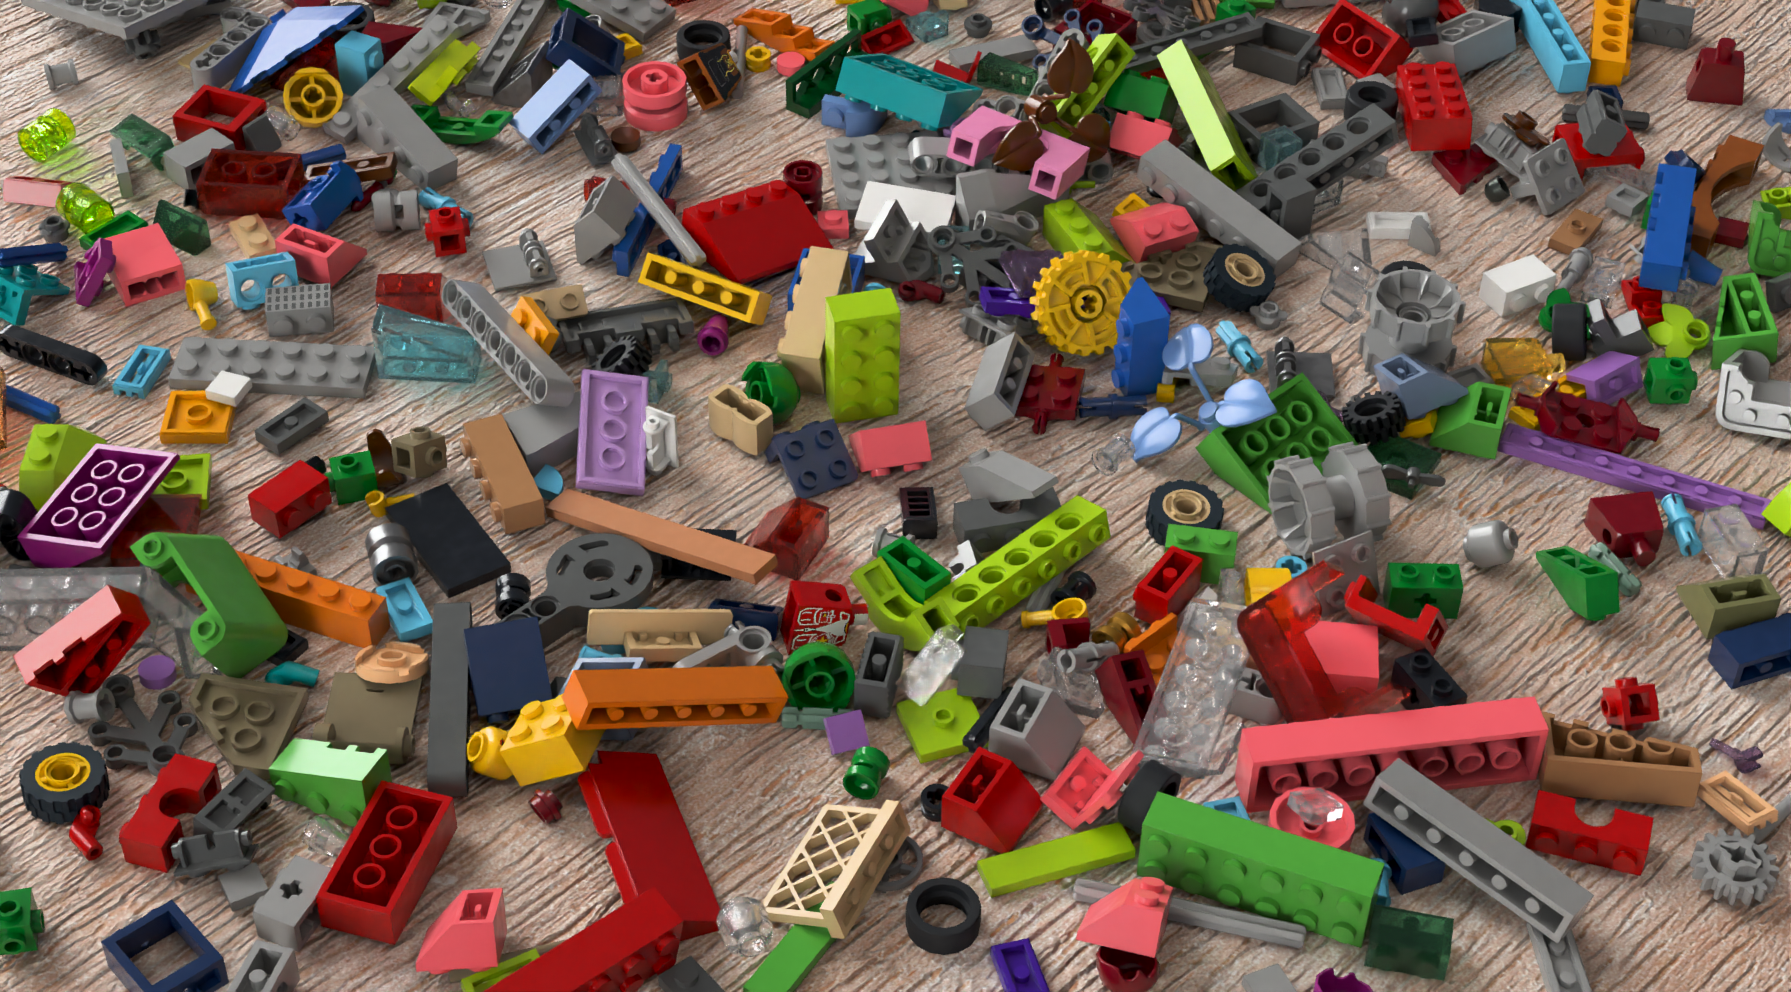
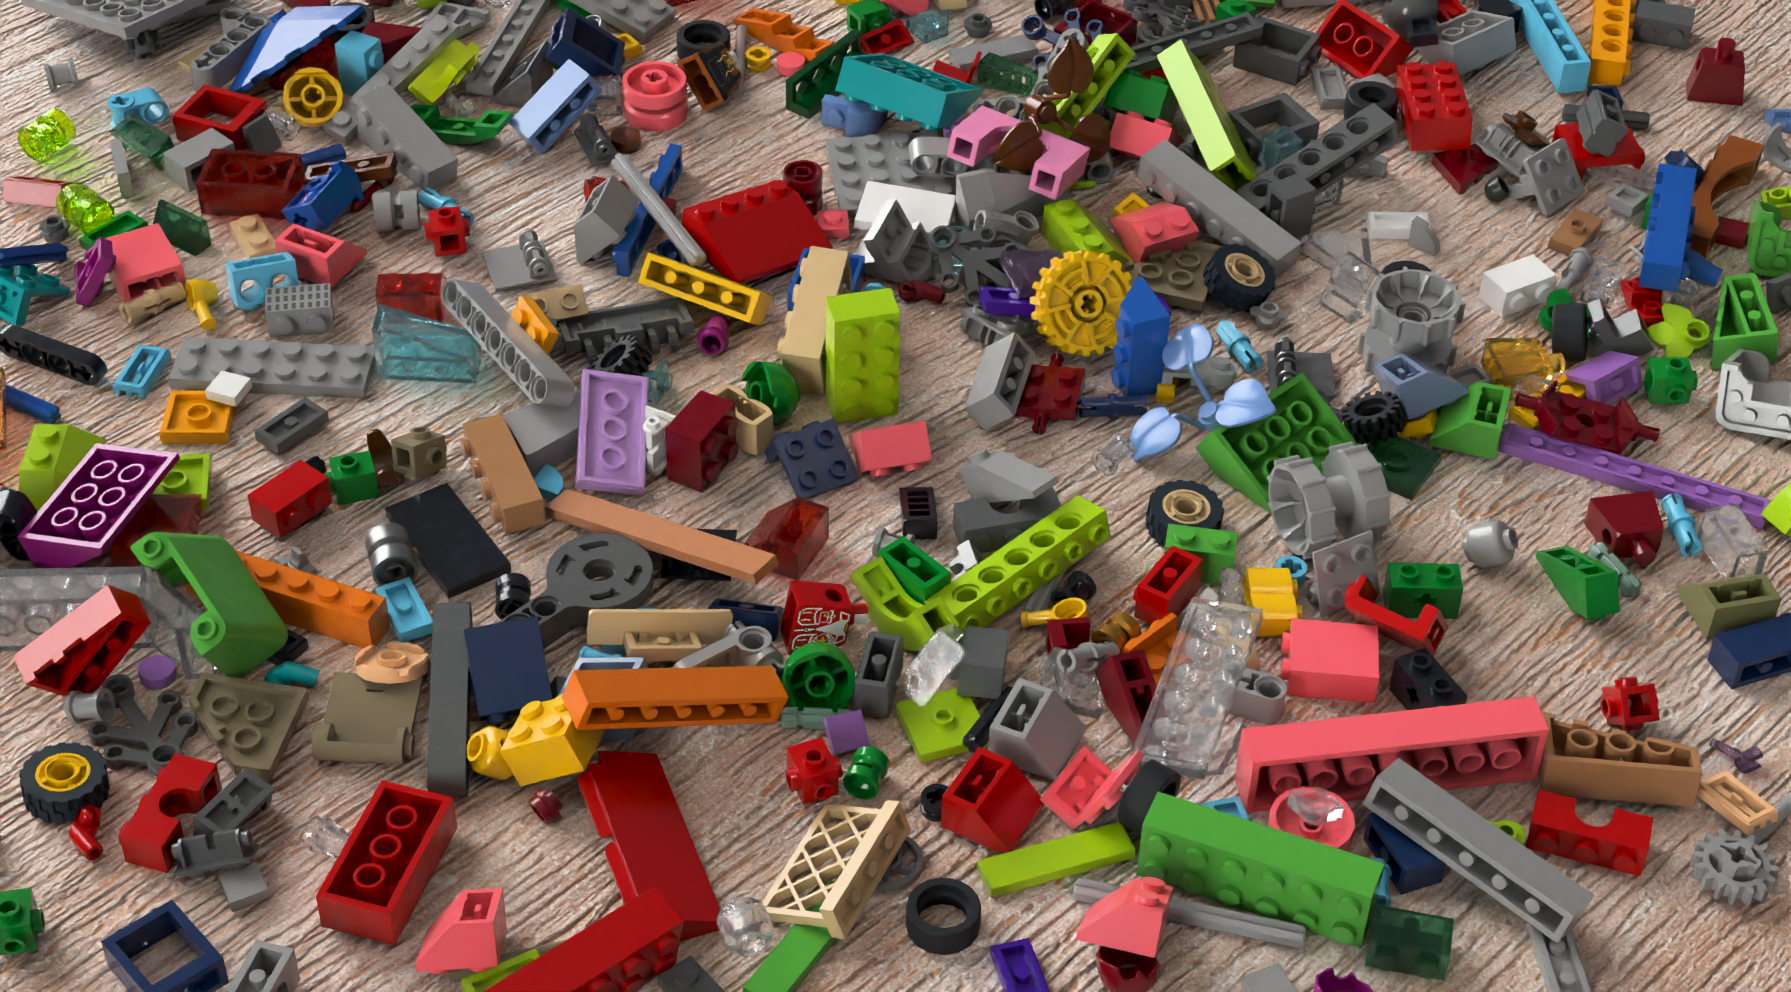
(138, 104): none -> medium azure piece
(153, 301): none -> tan pin
(191, 198): black hand -> none
(290, 908): light grey brick -> none
(329, 778): bright green wedge -> none
(377, 502): yellow hand -> none
(701, 441): none -> dark red brick
(813, 771): none -> red brick
(1277, 642): clear red windscreen -> none
(1412, 476): dark grey piece -> none

